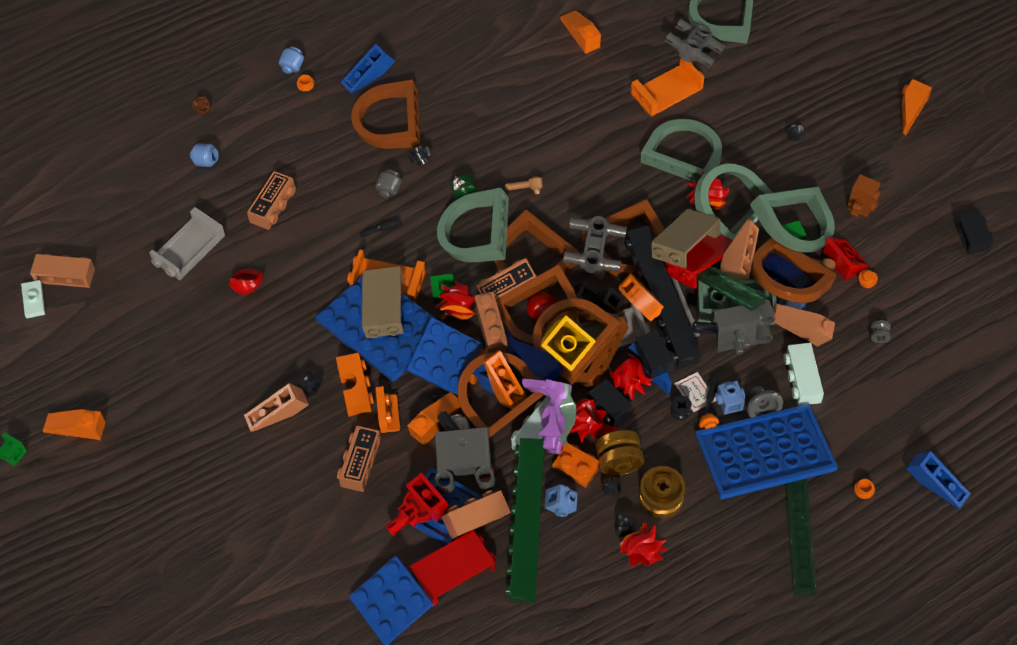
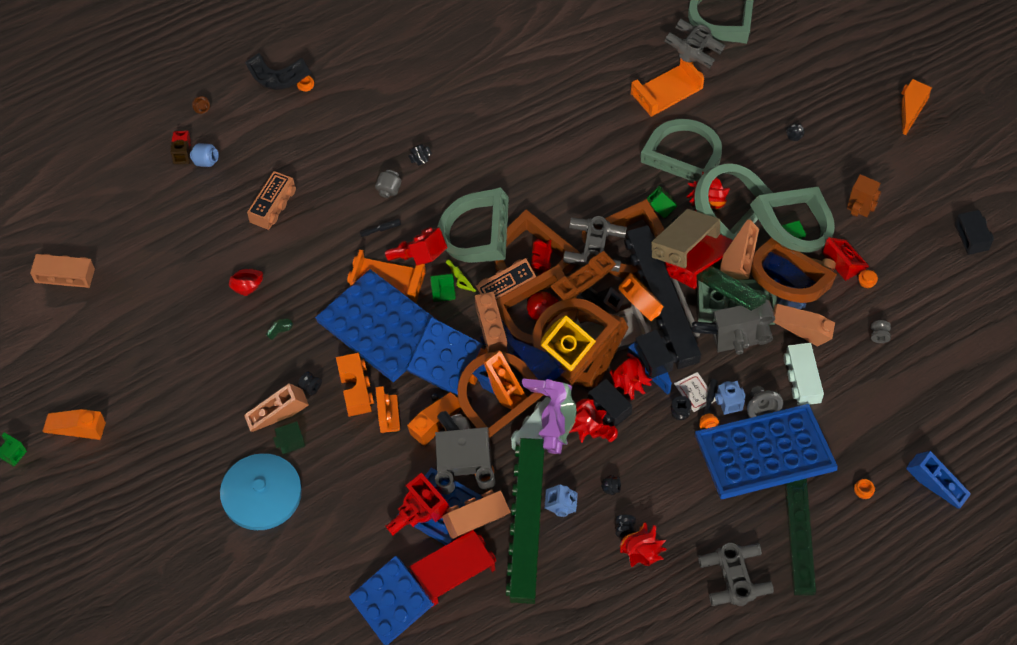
(33, 299): light aqua plate -> none
(180, 147): none -> dark brown leg
(188, 245): light grey panel -> none
(260, 491): none -> dark azure dish
(279, 326): none -> clear green arm
(280, 78): none -> black plate
(288, 438): none -> clear green brick
(291, 60): medium blue head -> none
(359, 458): nougat brick -> none
(369, 68): blue slope -> none
(382, 302): dark tan panel -> none
(391, 90): dark orange window -> none
(423, 248): none -> red brick
(456, 302): red hair -> none
(460, 277): none -> lime hand
(463, 185): dark green head -> none
(534, 184): medium nougat piece -> none
(541, 259): none -> red hinge
(576, 464): orange bracket -> none
(582, 31): orange slope -> none
(584, 277): none -> dark orange slope
(619, 453): pearl gold wheel -> none
(662, 202): none -> green panel
(662, 492): pearl gold wheel -> none
(735, 574): none -> dark grey piece

